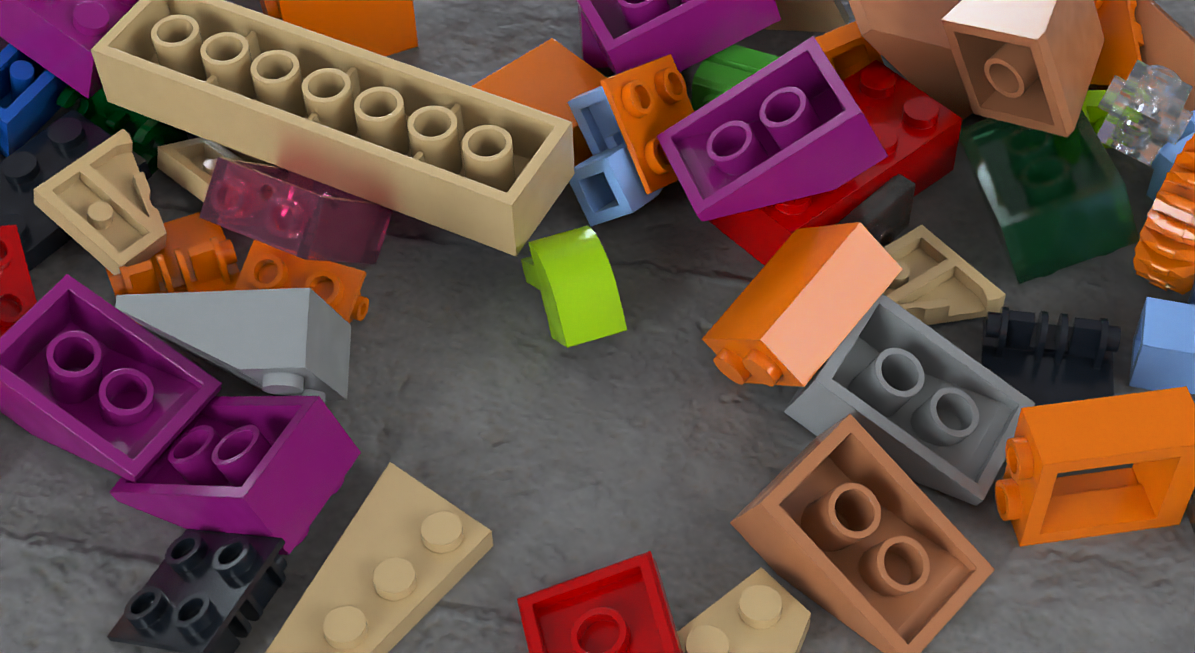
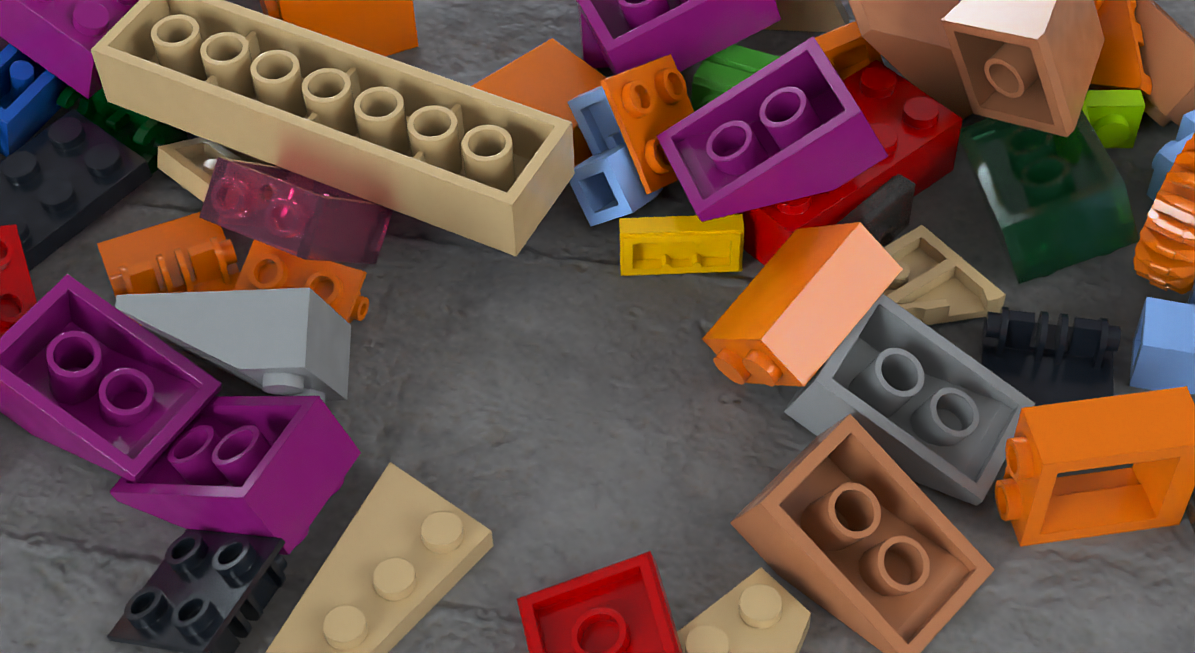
(105, 205): tan wing -> none
(575, 286): lime brick -> none
(680, 245): none -> yellow plate
(1144, 111): clear brick -> none

